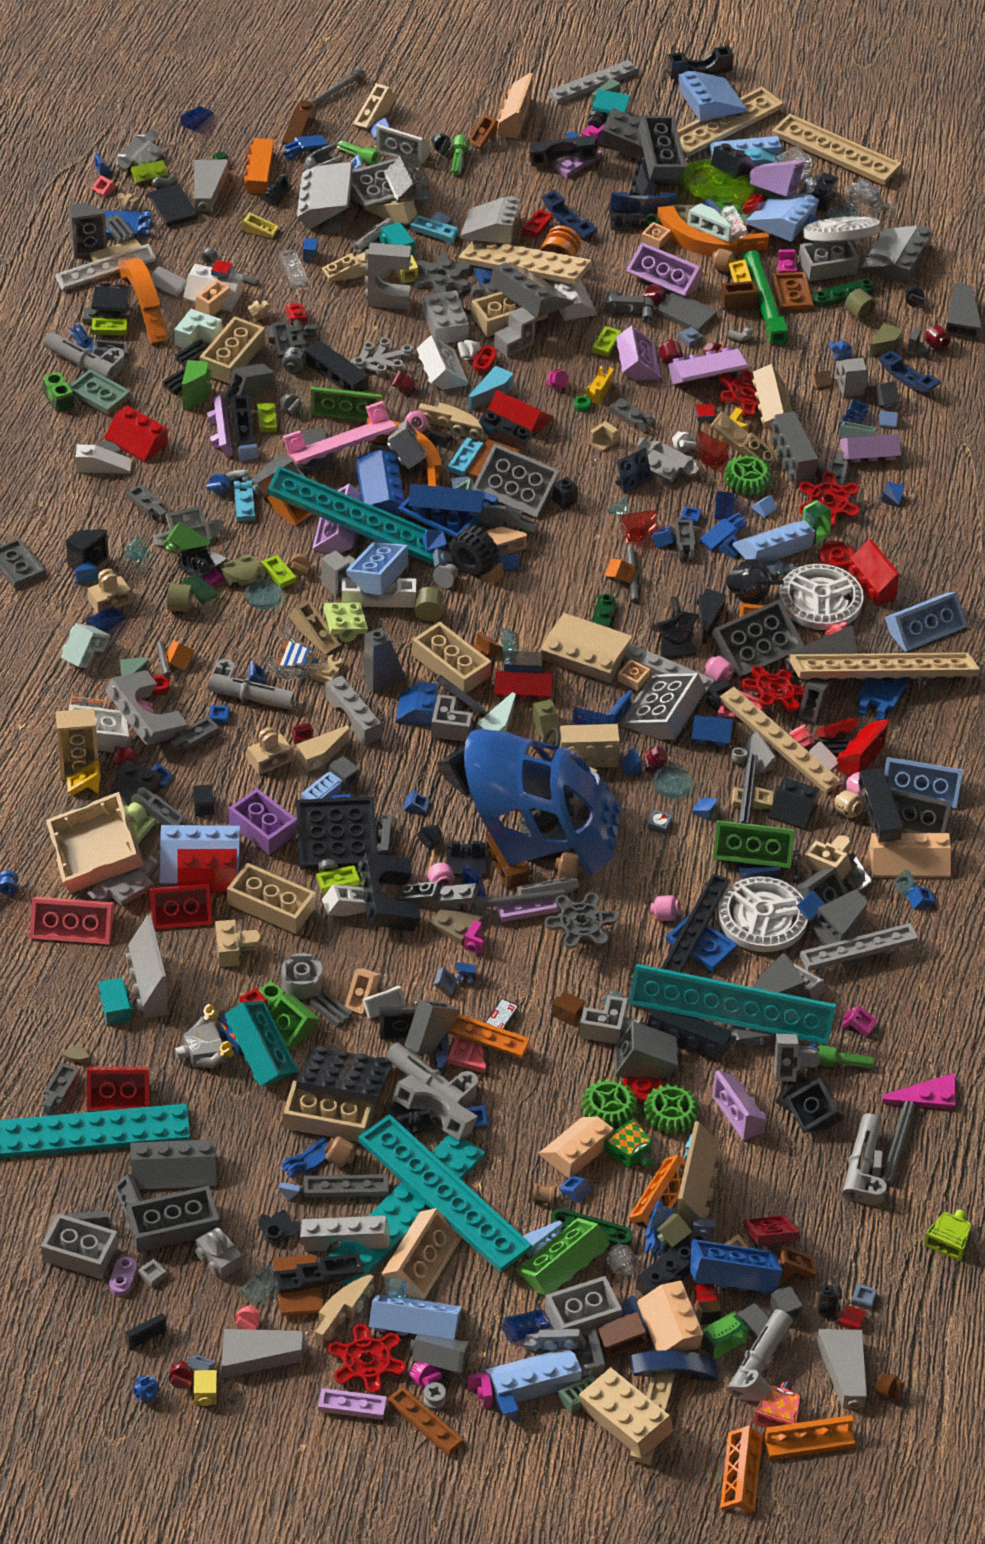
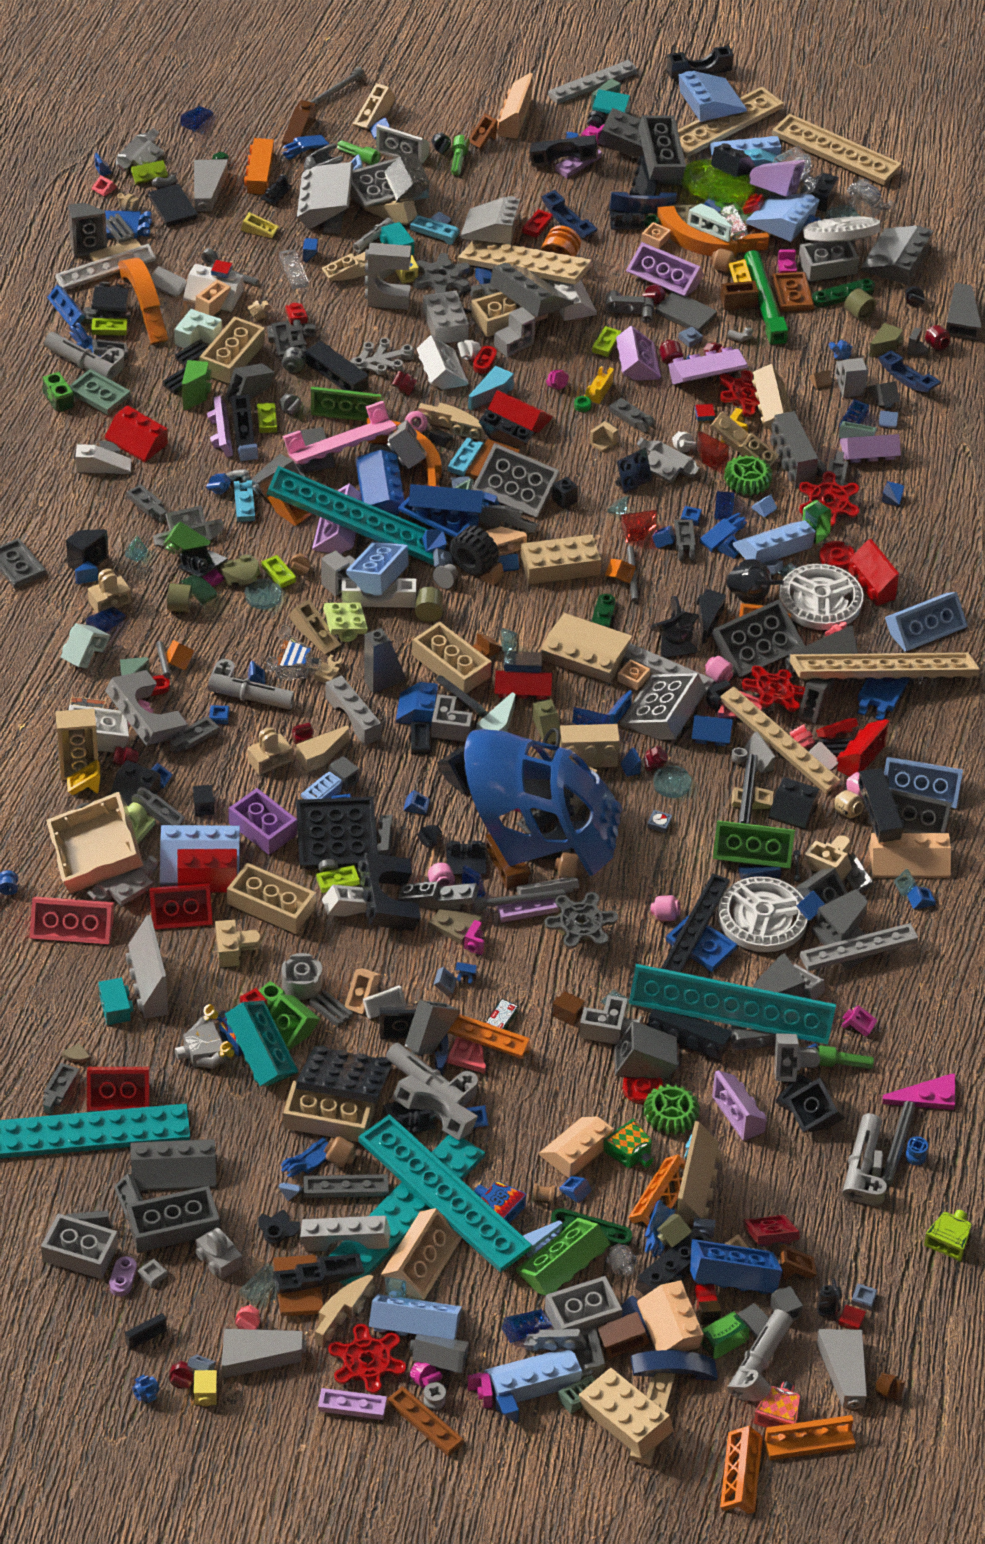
(66, 306): none -> blue plate
(420, 737): none -> black tile
(503, 1199): none -> torso
(560, 559): none -> tan brick
(609, 1099): bright green gear -> none
(705, 807): blue slope -> none
(916, 1150): none -> blue wheel

